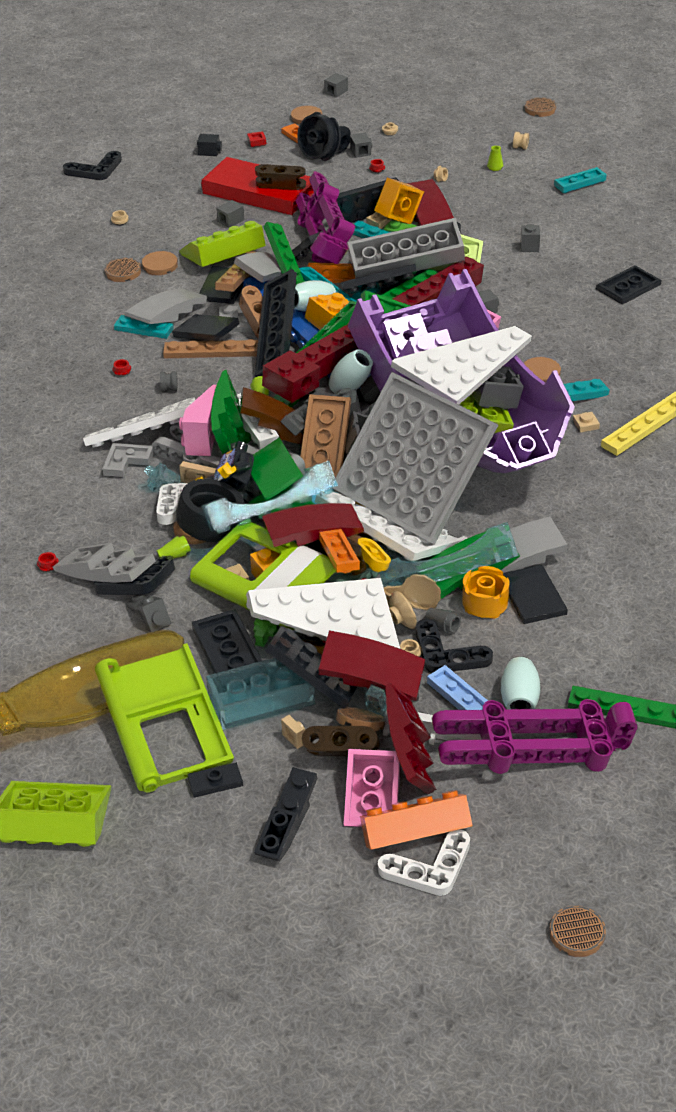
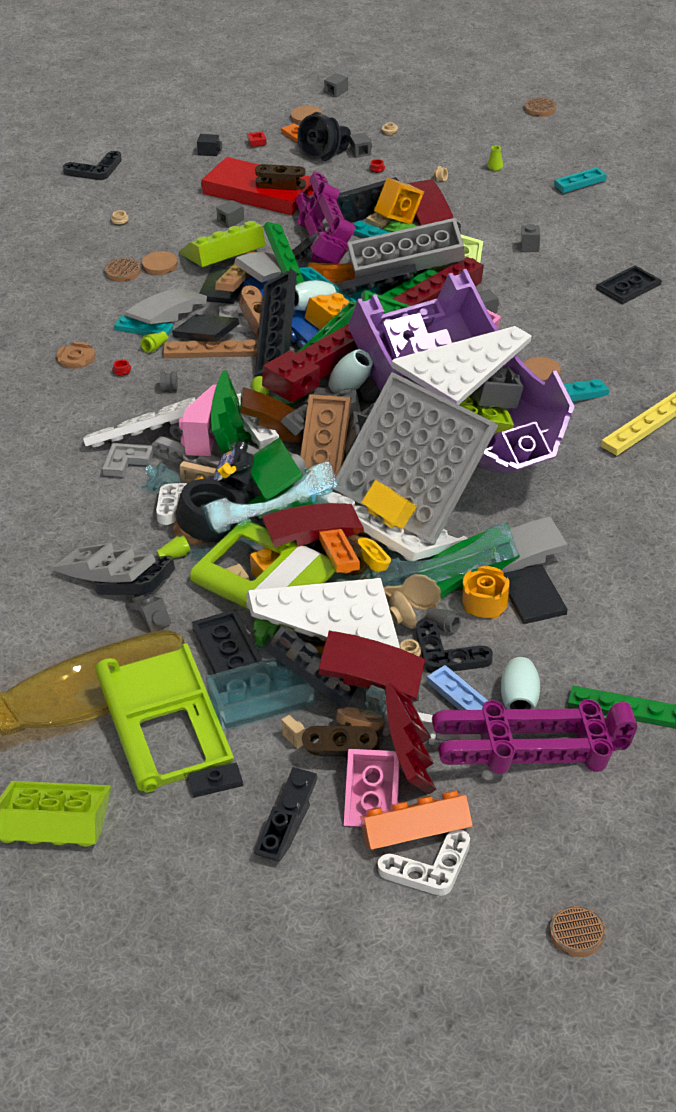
(47, 561): red plate -> none
(82, 357): none -> medium nougat tile
(152, 342): none -> lime cone
(389, 505): none -> yellow brick
(521, 140): tan wheel -> none
(586, 422): tan plate -> none

